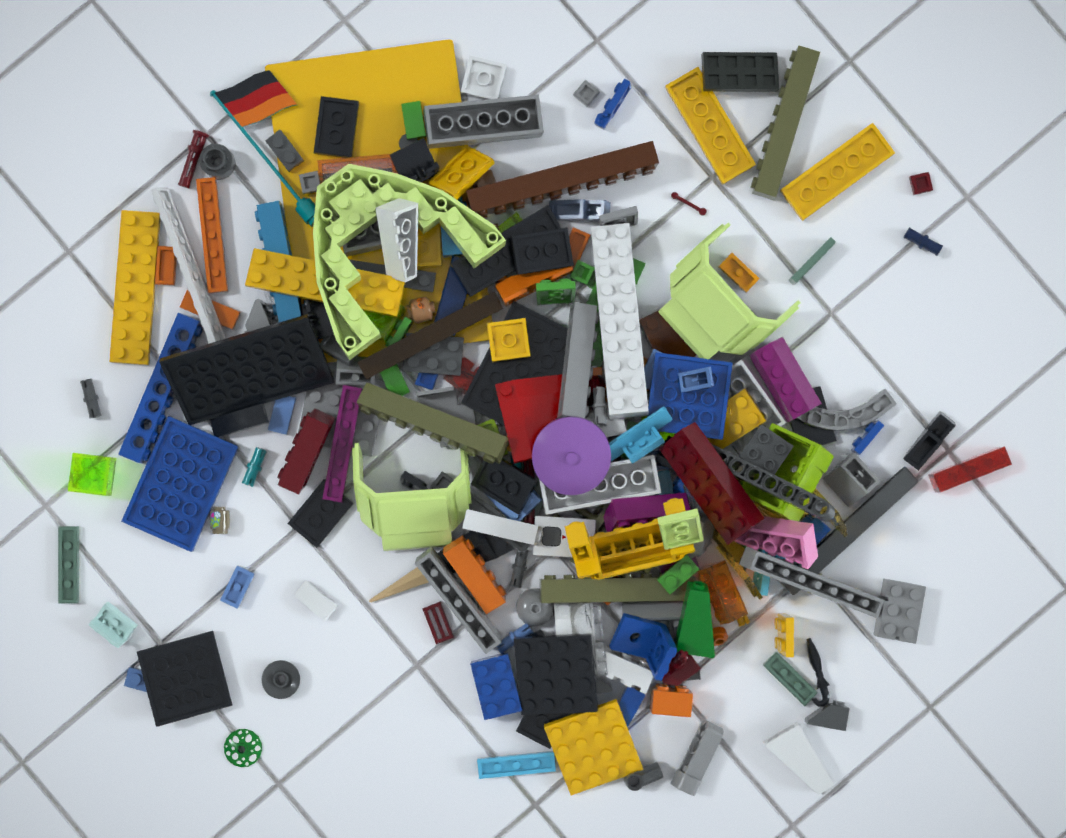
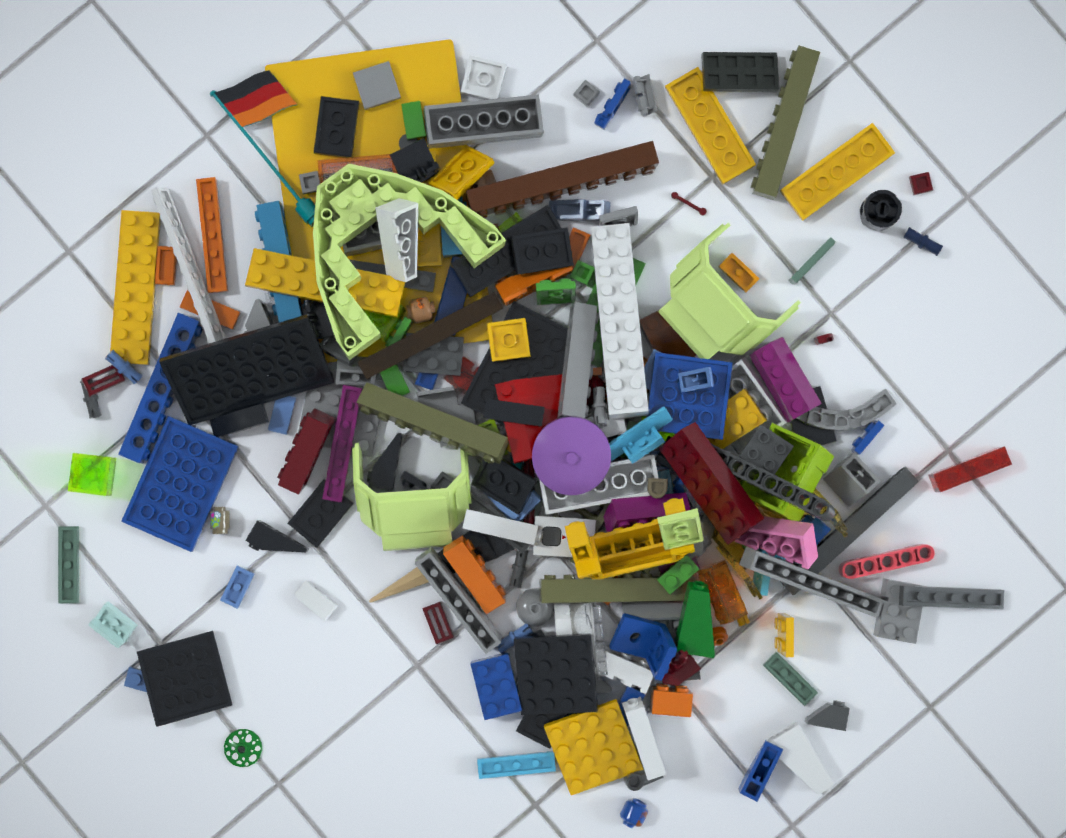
(88, 386): none -> dark red tile
(123, 367): none -> medium blue pin
(193, 148): dark red pin -> none
(212, 152): dark grey piece -> none
(254, 466): teal pin -> none
(268, 538): none -> black slope
(271, 682): dark grey dish -> none
(284, 150): dark grey plate -> none
(376, 85): none -> light grey tile
(385, 469): none -> black slope
(514, 412): none -> black tile
(634, 813): none -> blue head
(644, 738): none -> white slope
(646, 98): none -> light grey hinge
(657, 487): none -> dark tan tile
(697, 758): light grey beam -> none
(760, 771): none -> blue slope
(815, 661): black piece -> none
(823, 339): none -> dark red tile
(880, 210): none -> black brick
(895, 561): none -> coral beam
(929, 440): black slope -> none
(951, 597): none -> dark grey plate

